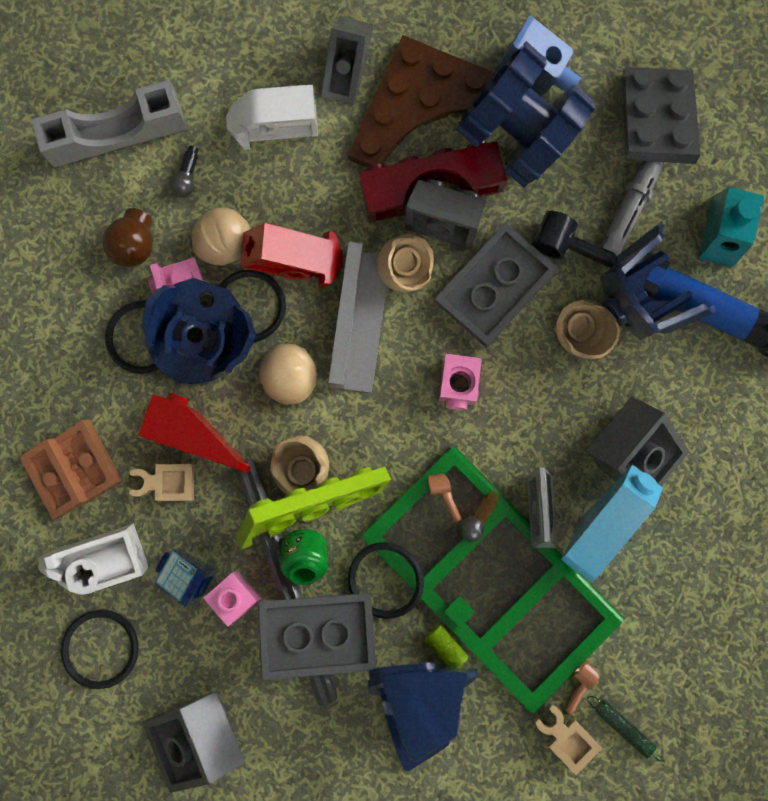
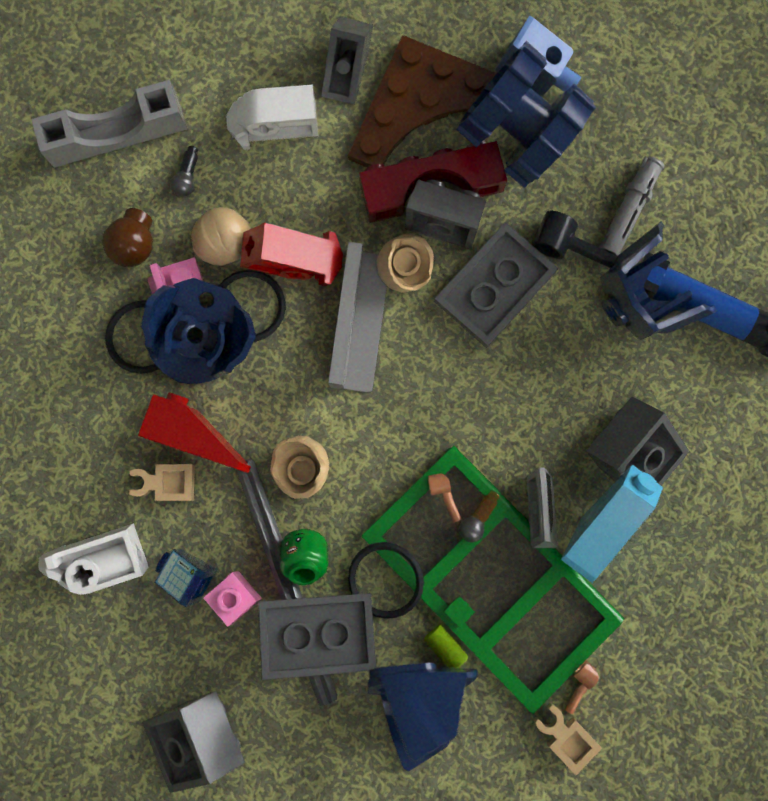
(65, 649): black tyre -> none
(71, 469): nougat slope -> none
(288, 373): tan hair -> none
(310, 504): lime wing -> none
(464, 366): bright pink brick -> none
(587, 329): tan hair -> none
(625, 729): clear green piece -> none
(660, 115): dark grey plate -> none
(734, 220): teal torso -> none

